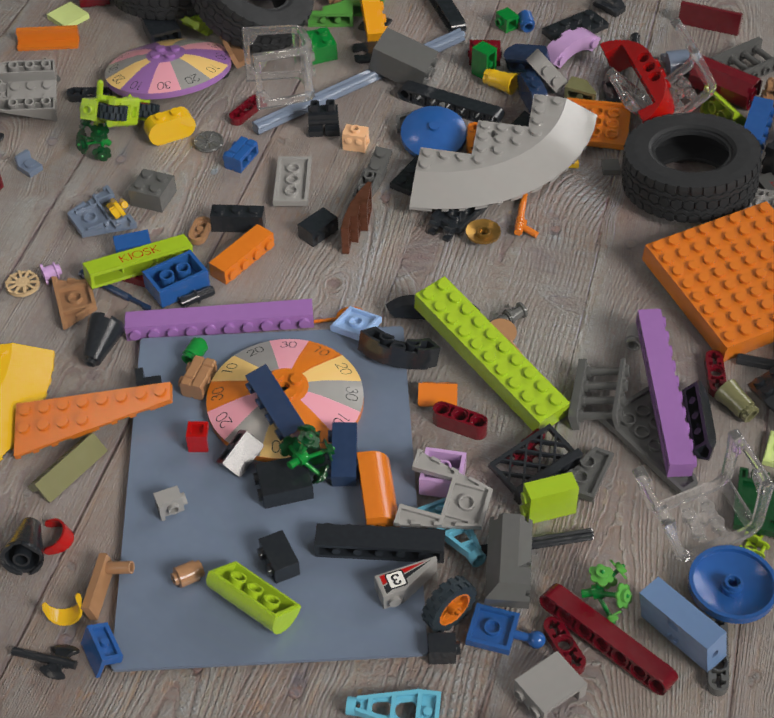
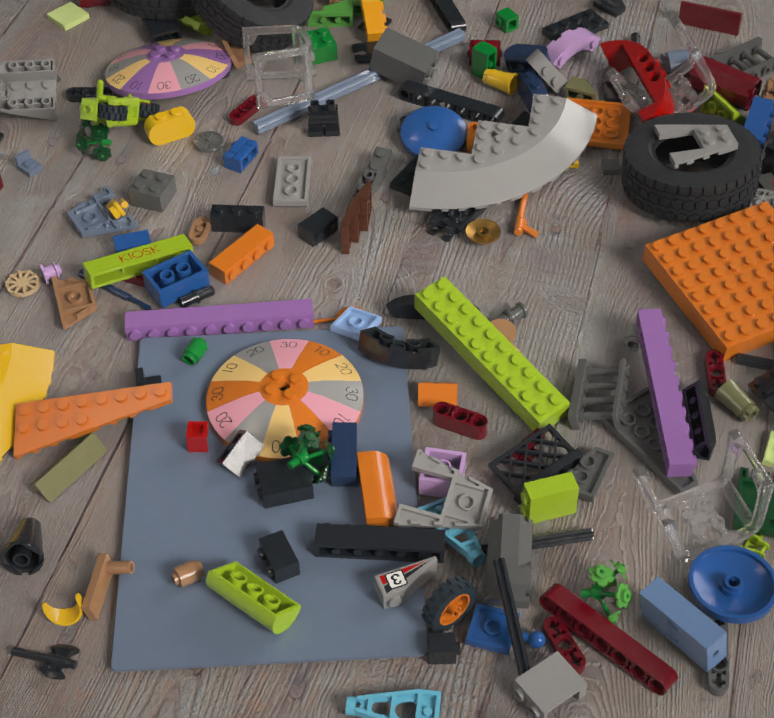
(48, 38): orange panel -> none
(65, 540): red helmet -> none
(100, 337): black cone -> none
(100, 647): blue panel -> none
(169, 501): light grey brick -> none
(197, 377): medium nougat brick -> none
(274, 401): dark blue brick -> none
(355, 138): light nougat head -> none
(511, 615): none -> black axle
(526, 21): blue brick -> none
(710, 139): none -> light grey wing

